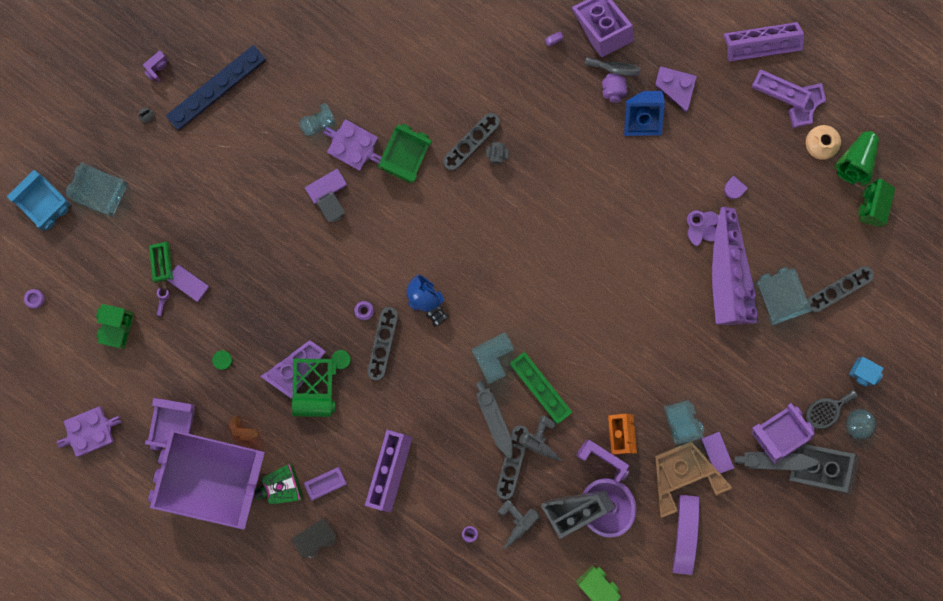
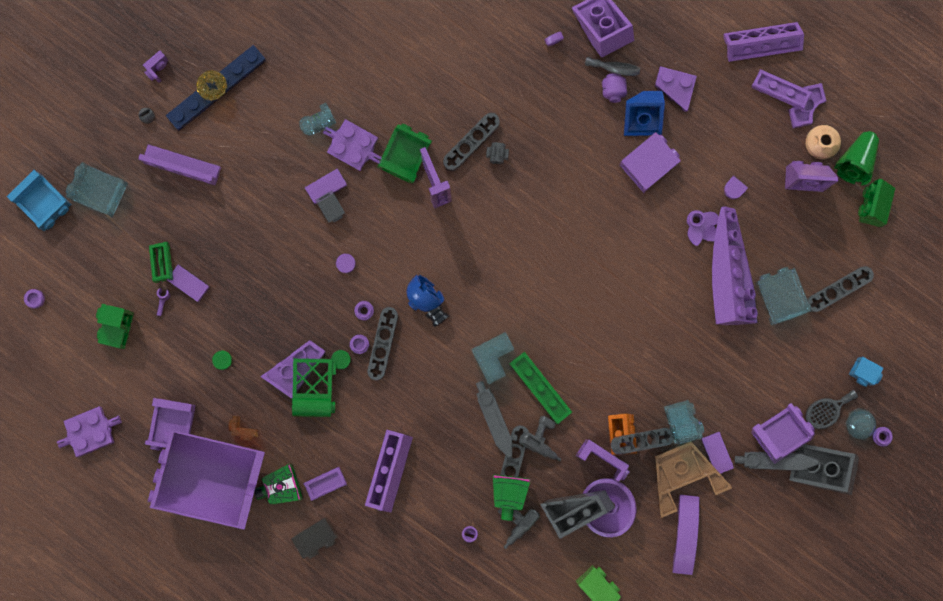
(180, 164): none -> medium lavender fence
(210, 77): none -> clear yellow gear
(345, 263): none -> medium lavender tile
(359, 344): none -> medium lavender plate
(439, 192): none -> medium lavender fence
(509, 494): none -> green torso
(642, 441): none -> dark grey beam
(650, 162): none -> medium lavender panel
(809, 177): none -> medium lavender slope
(888, 436): none -> medium lavender plate

